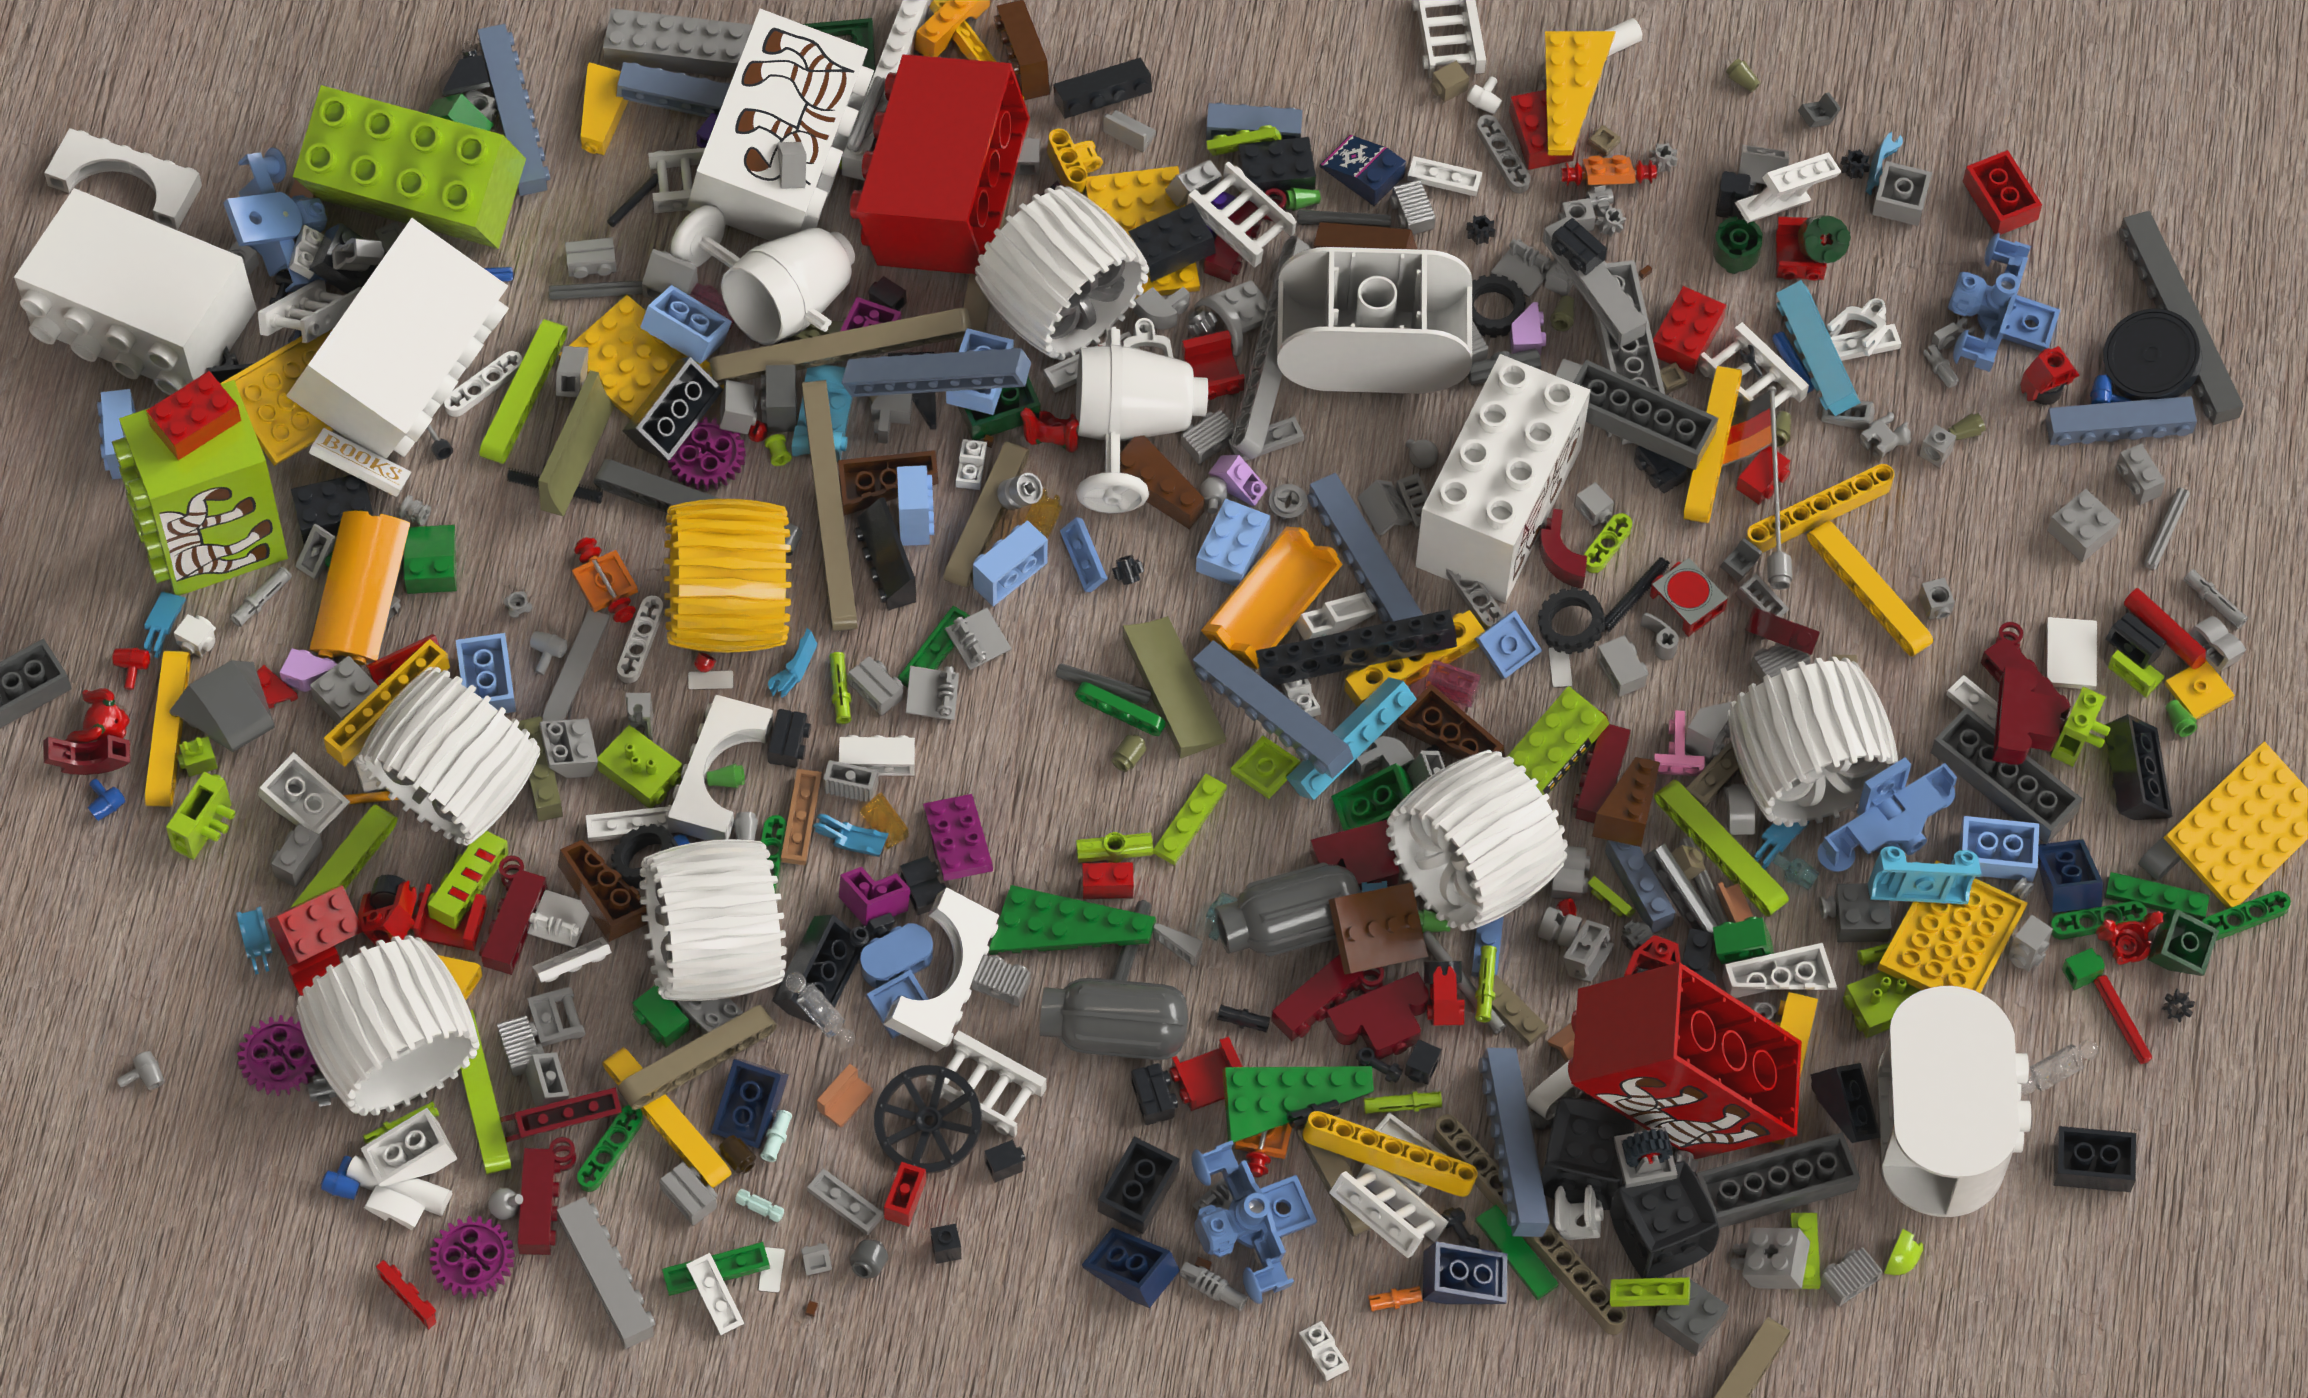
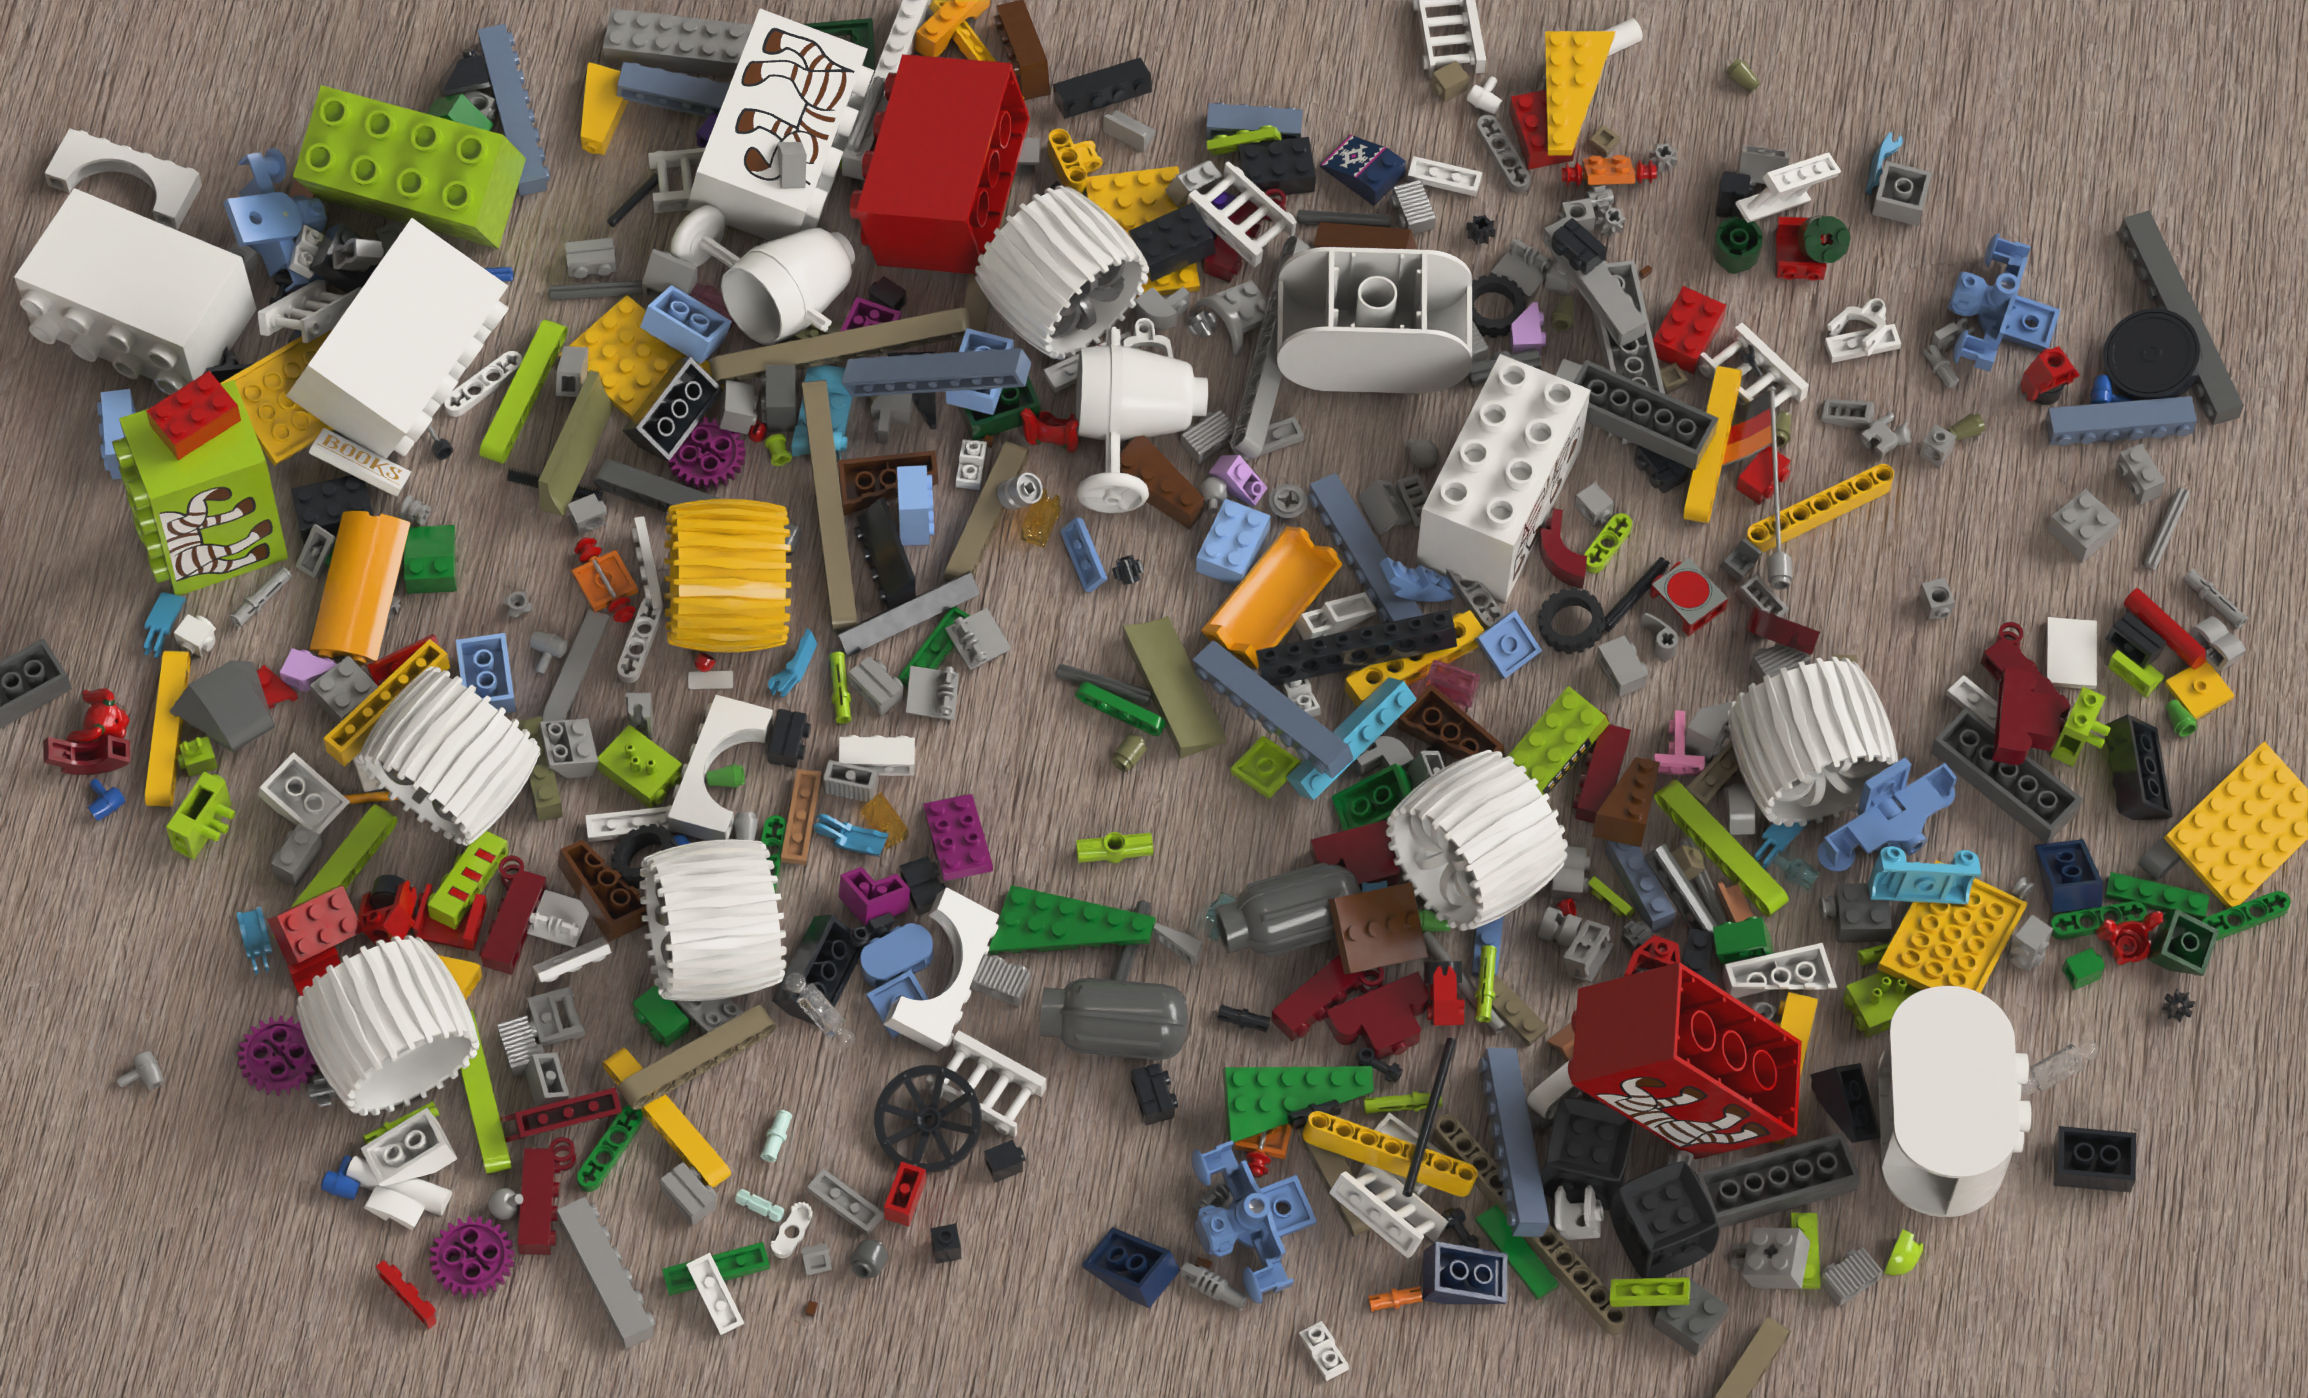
(133, 660): red piece -> none
(587, 513): none -> light grey brick
(648, 571): none -> white plate
(737, 1154): dark brown brick -> none
(749, 1102): dark blue slope -> none
(771, 1278): white sticker -> none
(799, 1218): none -> white piece
(844, 1096): nougat panel -> none
(908, 613): none -> tile
(1010, 563): light blue brick -> none
(1107, 880): red brick -> none
(1138, 1185): black brick -> none
(1190, 819): lime plate -> none
(1203, 1075): red panel -> none
(1214, 360): red panel -> none
(1301, 198): bright green cone -> none
(1417, 583): none -> medium blue slope
(1422, 1062): black brick -> none
(1429, 1117): none -> black piece
(1560, 668): white sticker -> none
(1645, 1157): plate -> none
(1791, 357): blue axle -> none
(1817, 348): medium azure brick -> none
(1820, 112): dark grey bracket -> none
(1855, 164): black gear -> none
(1870, 588): yellow beam -> none
(2002, 193): red brick -> none
(2003, 846): light blue brick -> none
(2122, 1019): red axle -> none

